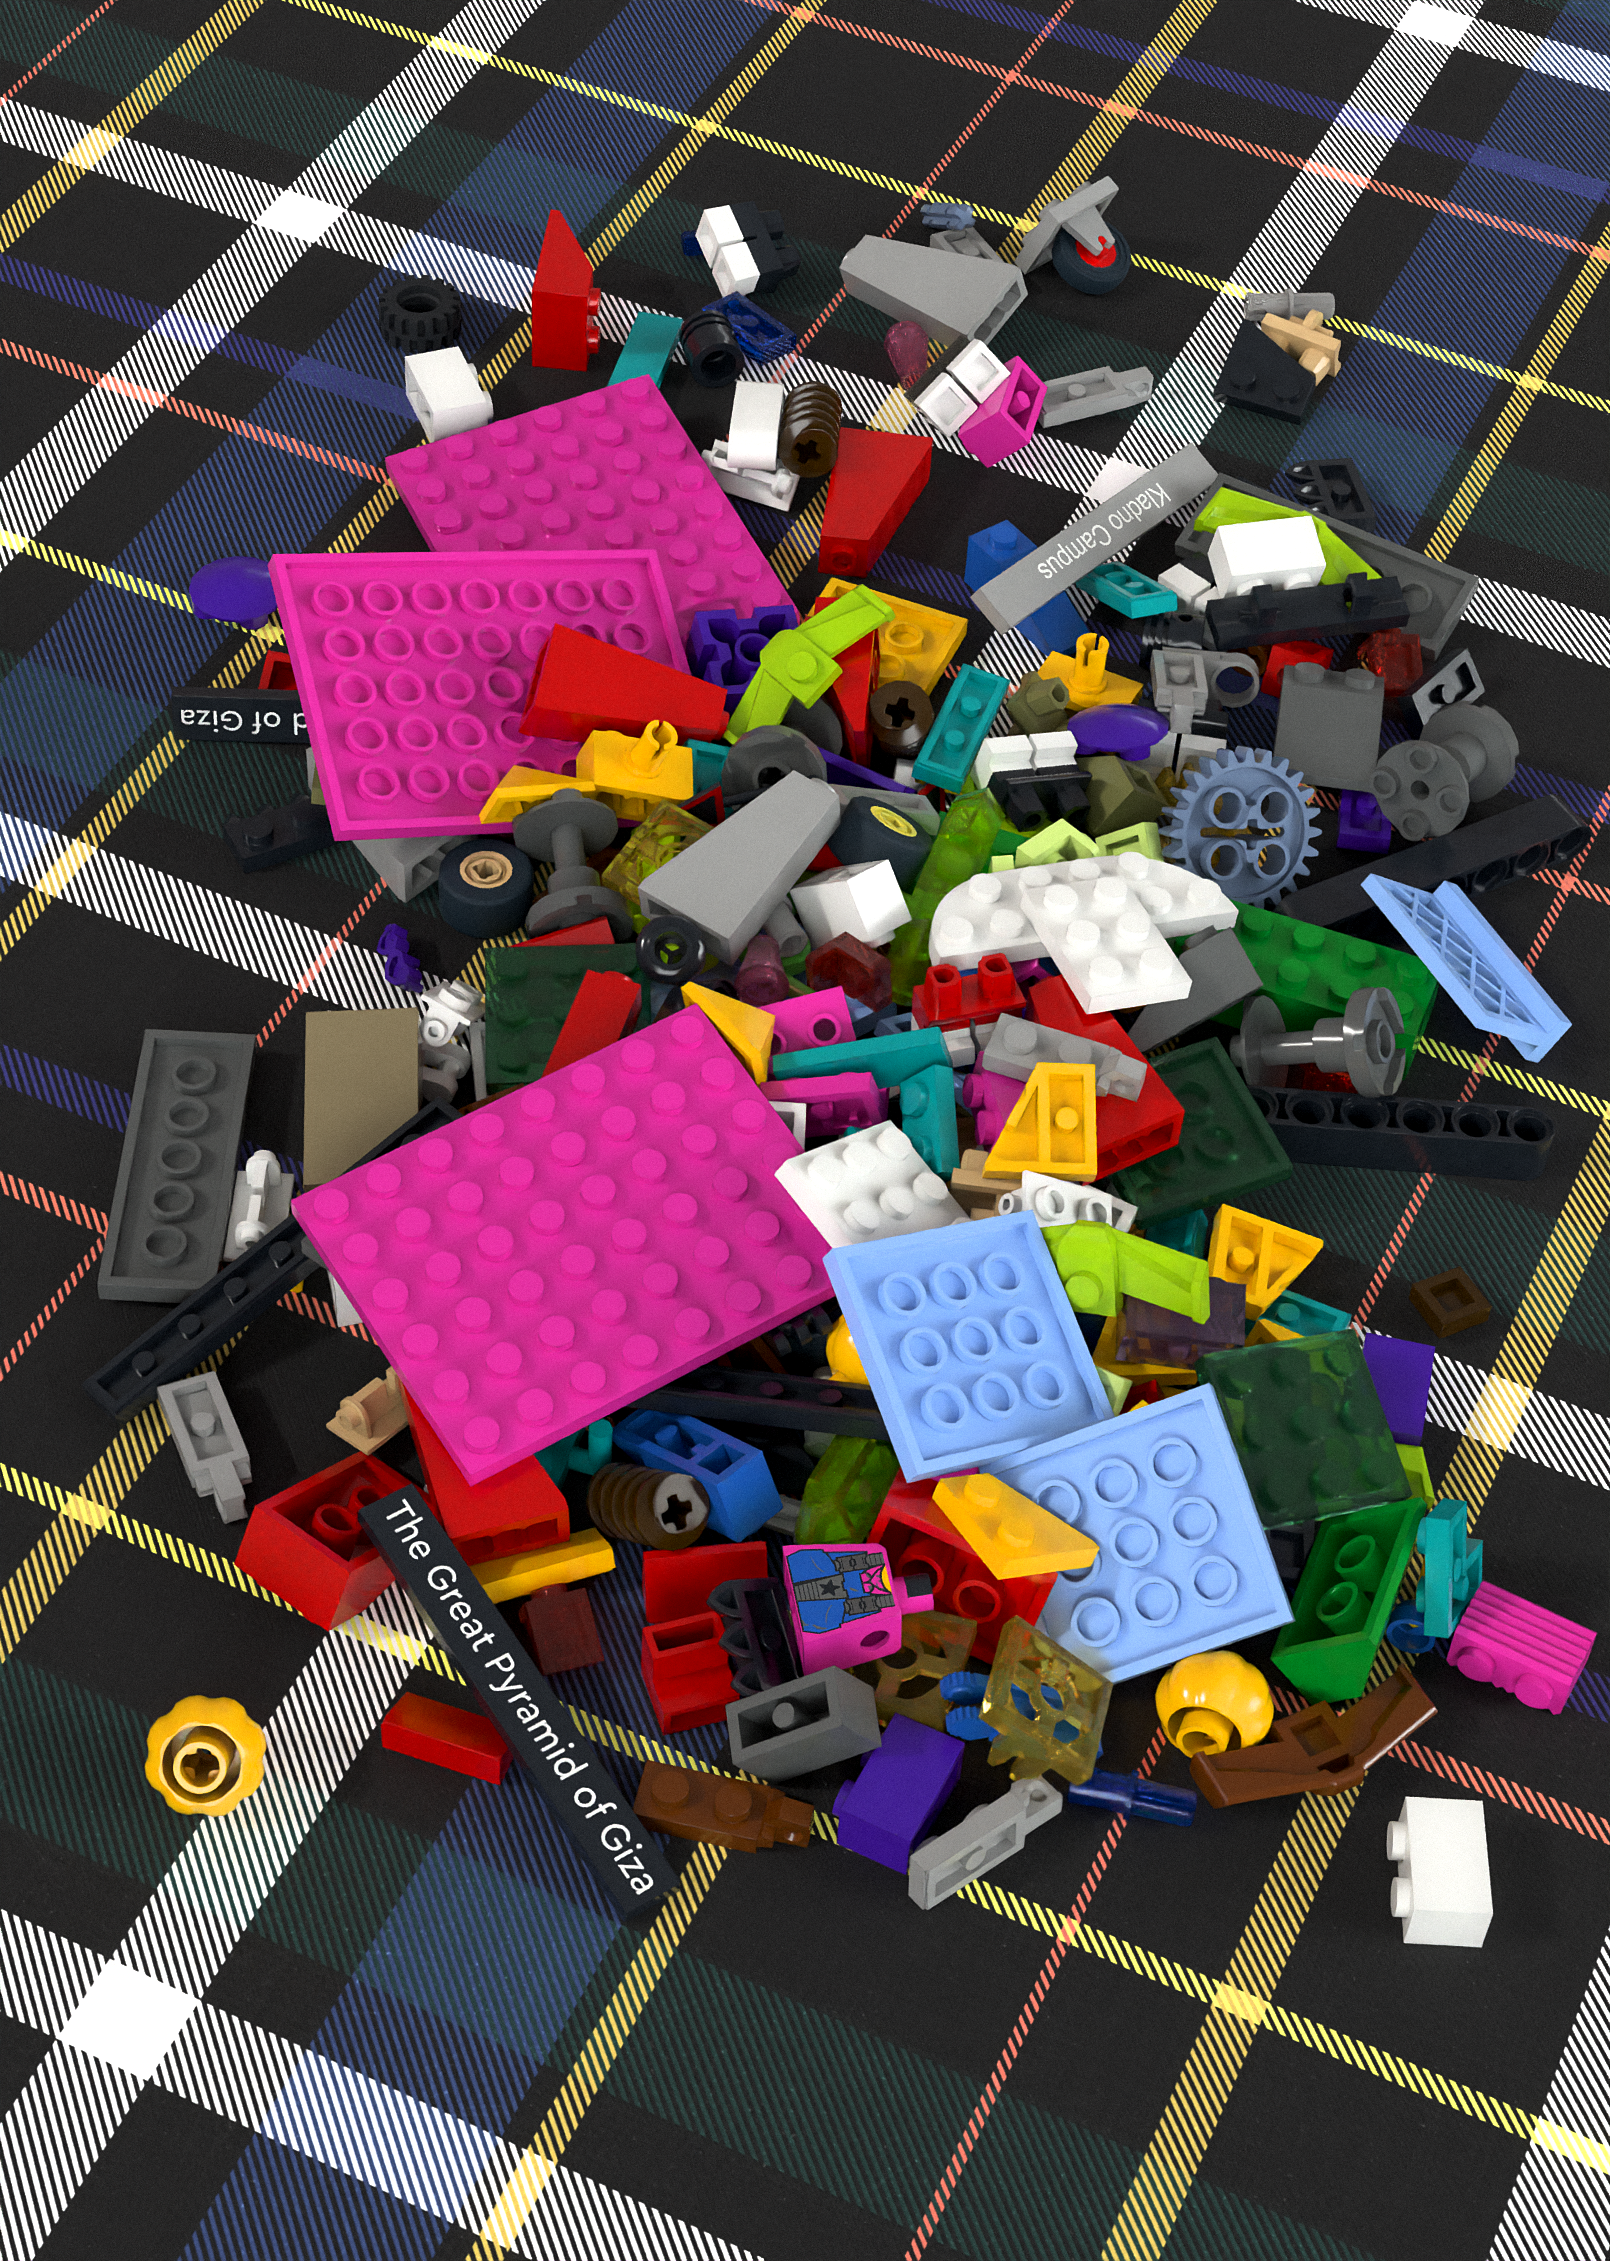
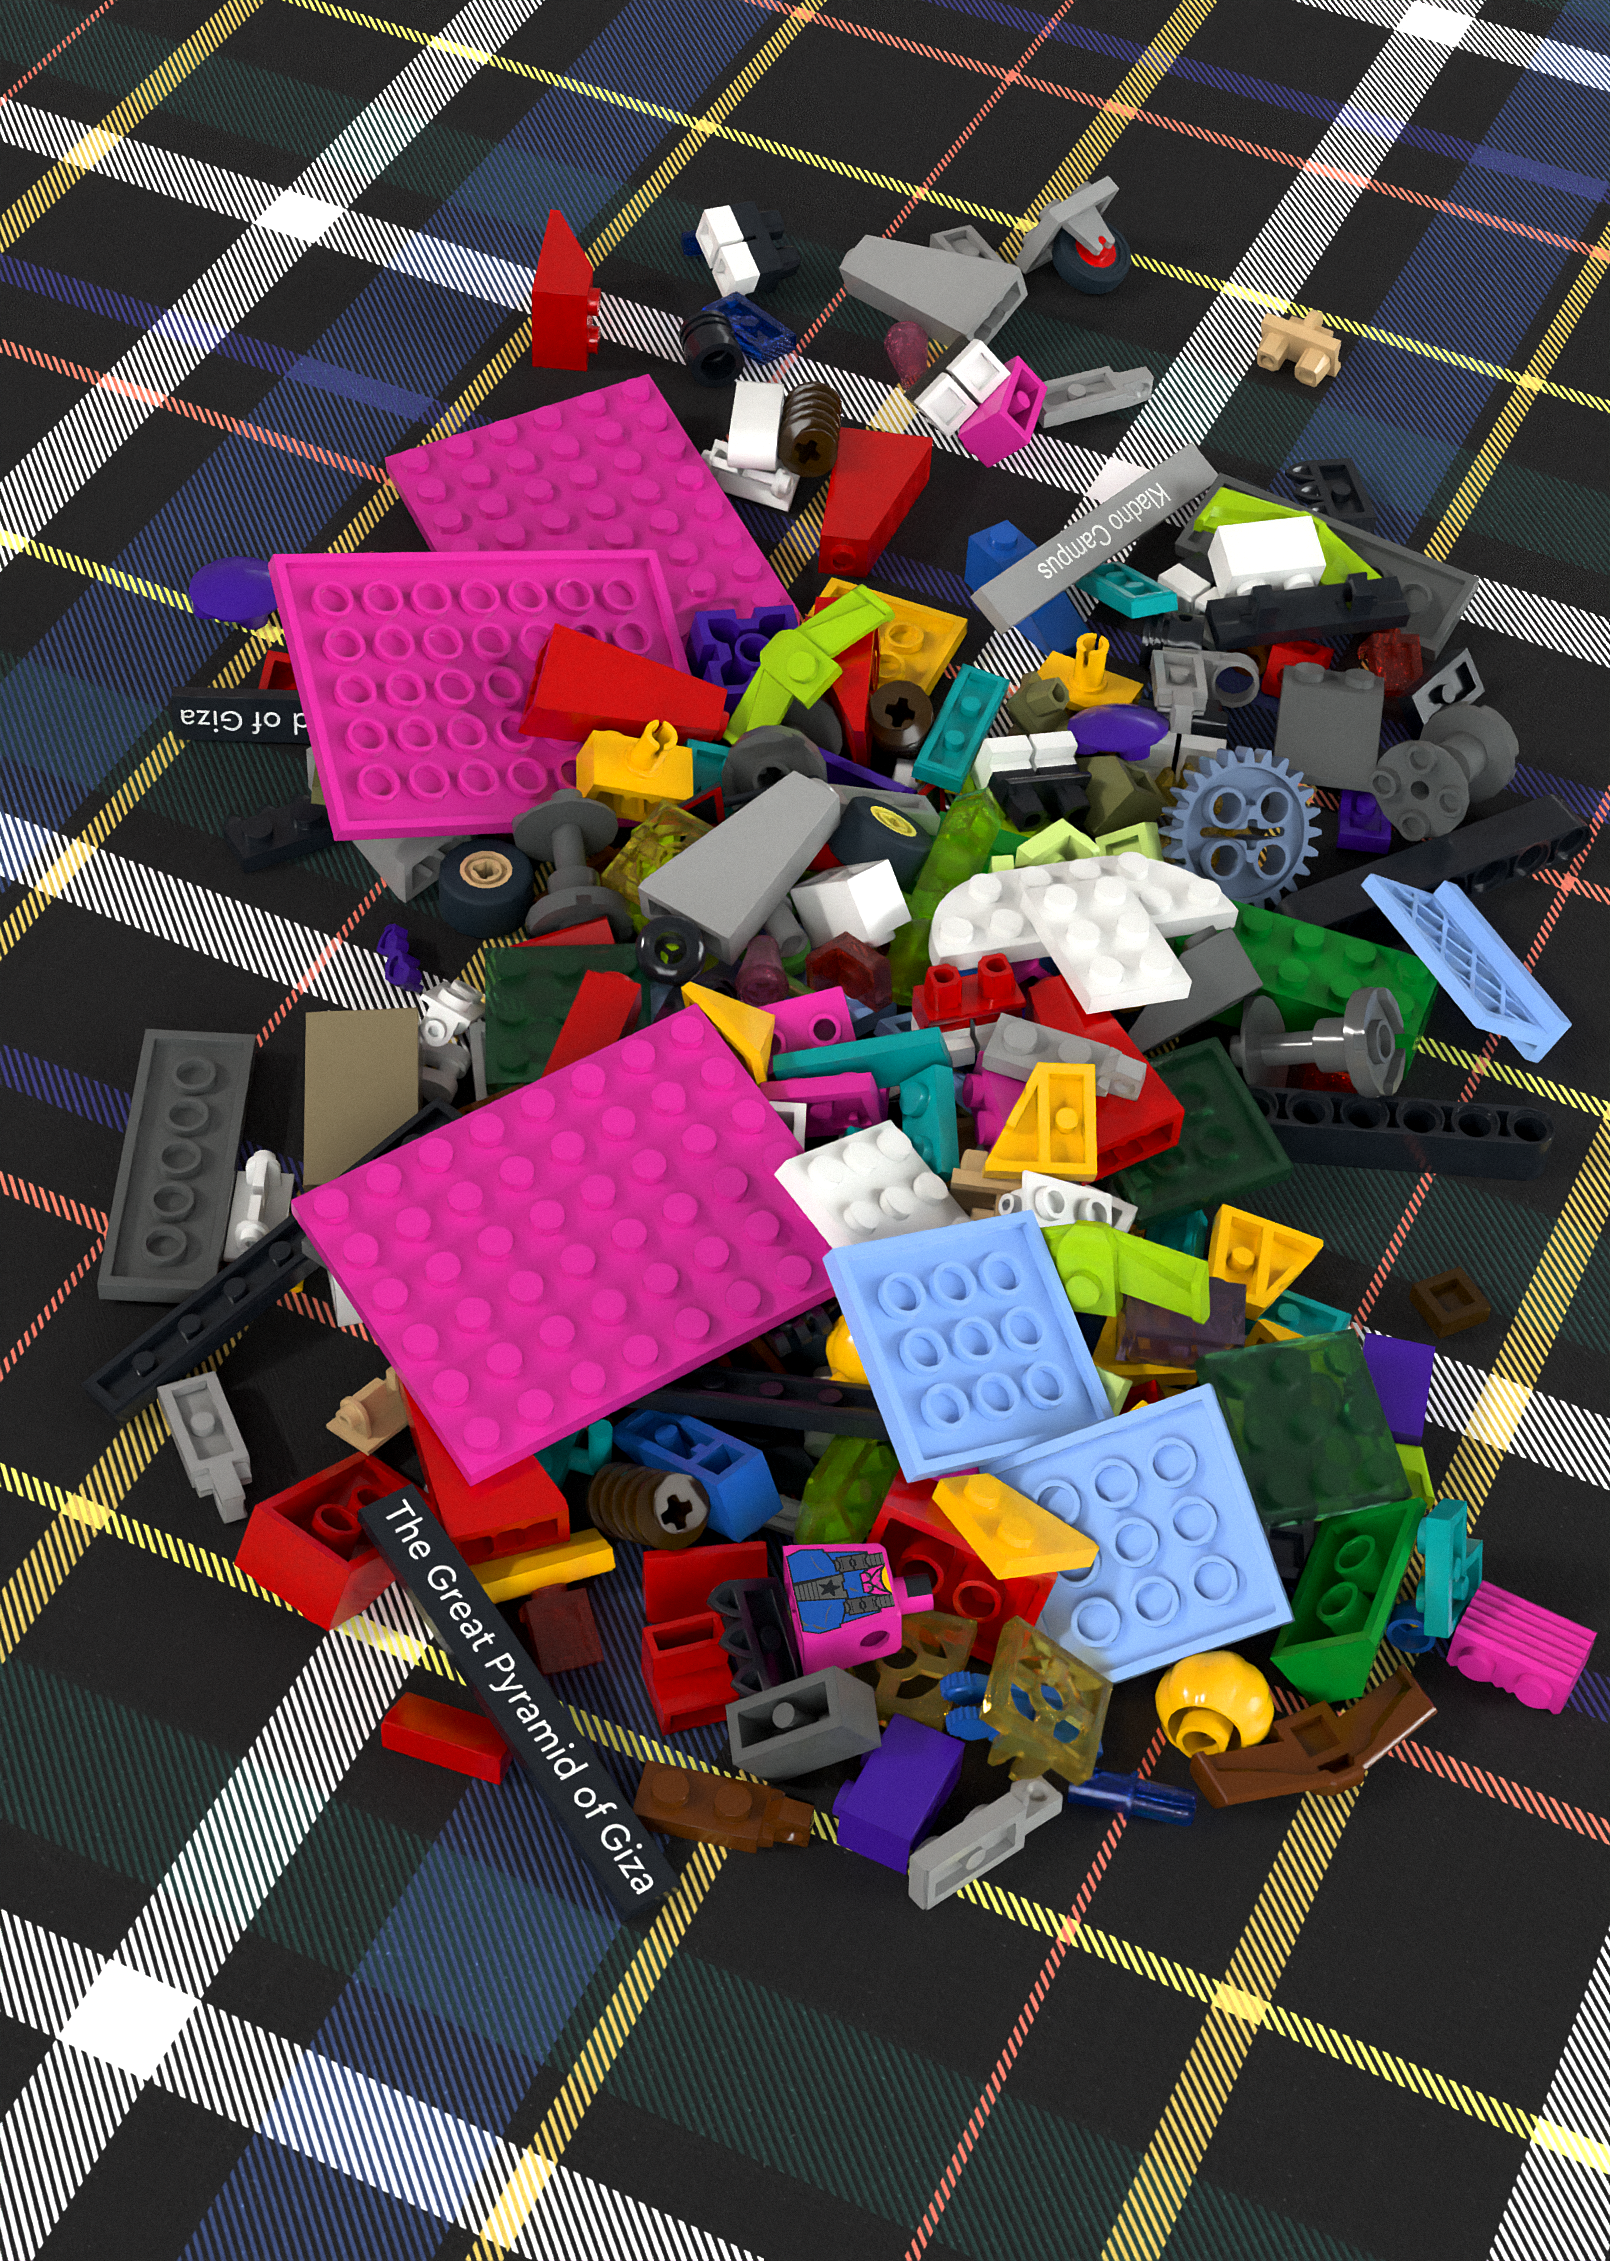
(199, 1781): yellow plant -> none
(419, 314): black tyre -> none
(446, 393): white brick -> none
(525, 789): yellow slope -> none
(648, 348): teal tile -> none
(947, 216): sand blue axle -> none
(1264, 378): black wing -> none
(1287, 304): light grey axle -> none
(1441, 1871): white brick -> none

